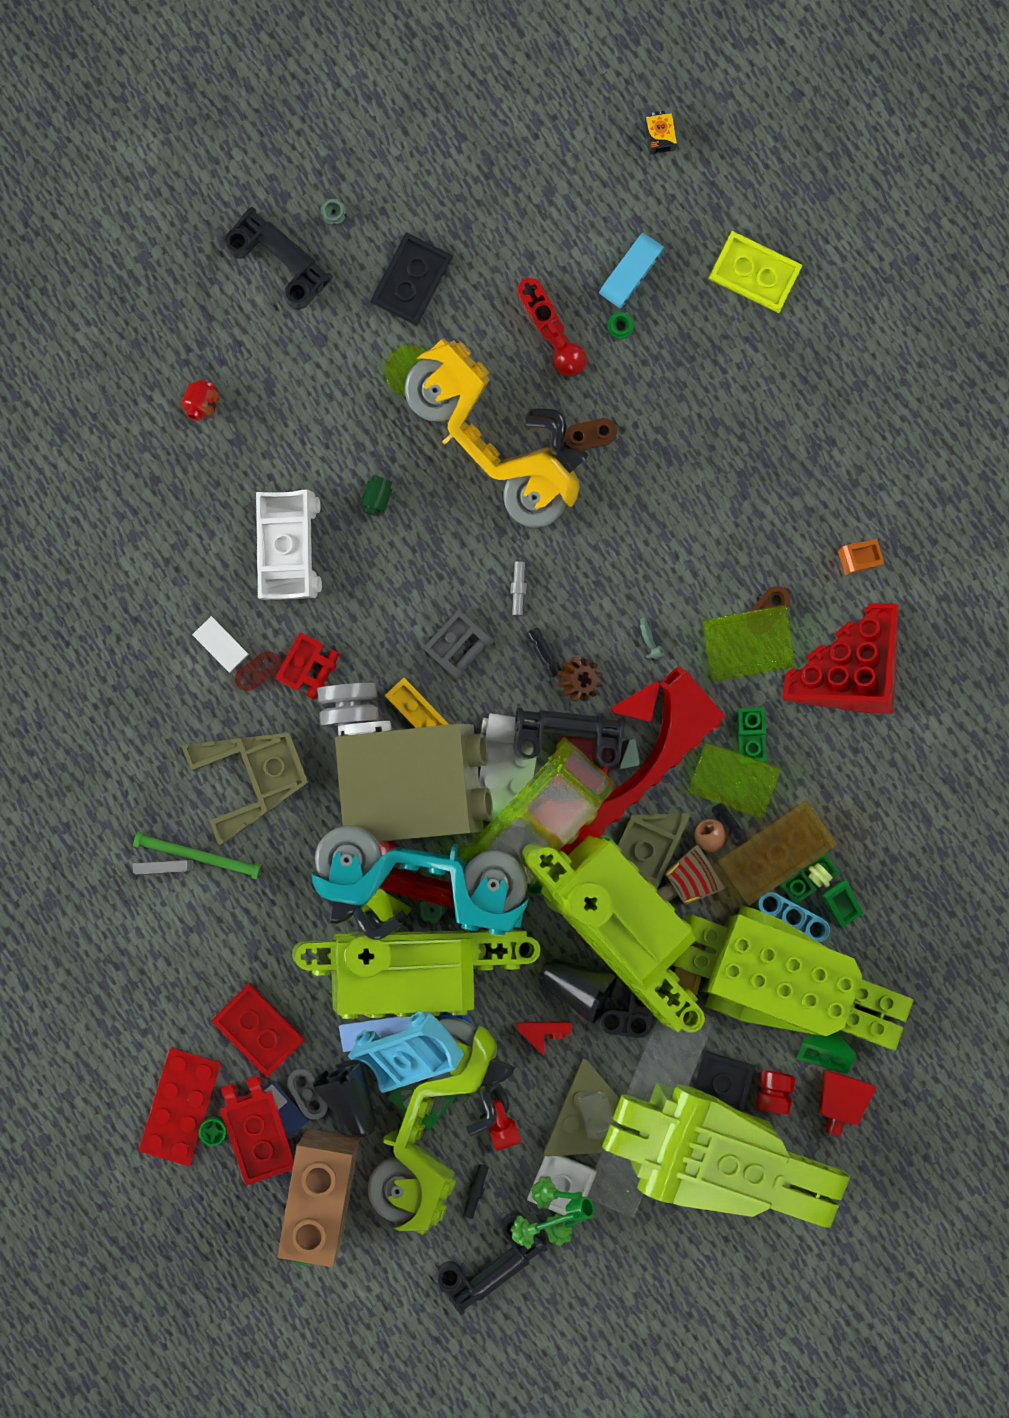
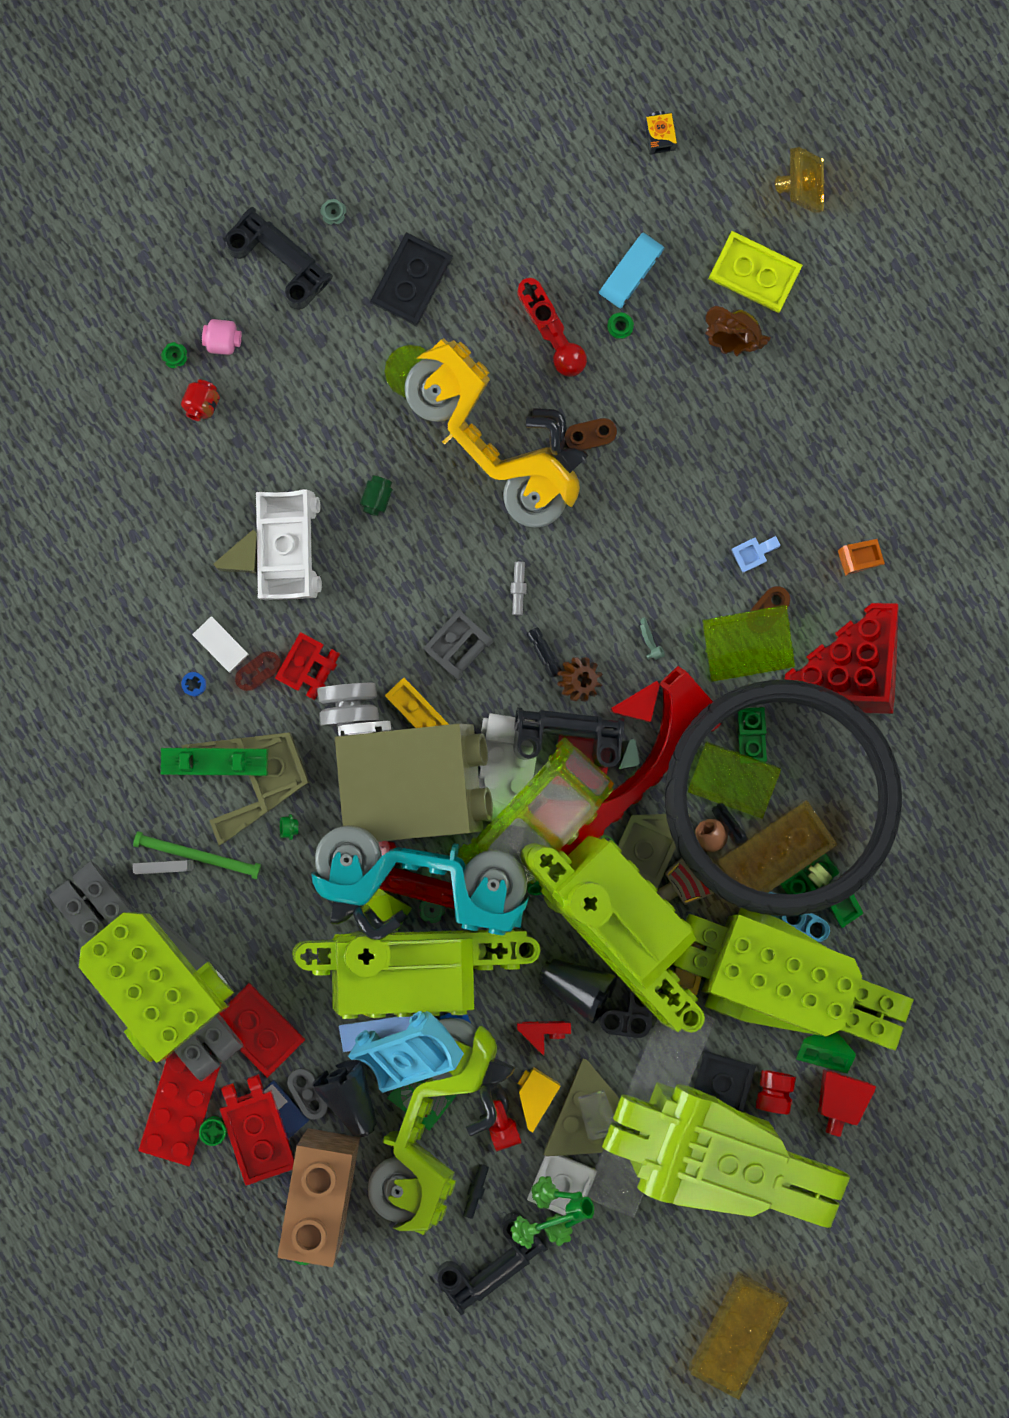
(149, 975): none -> lime piece
(172, 348): none -> green plate
(196, 692): none -> blue bush
(214, 761): none -> green hinge
(221, 337): none -> bright pink head
(241, 556): none -> olive slope
(288, 827): none -> green plate
(536, 1095): none -> yellow slope
(728, 326): none -> reddish brown hair
(738, 1335): none -> clear yellow brick
(751, 554): none -> light blue plate
(804, 181): none -> clear yellow tile
(864, 731): none -> black tyre

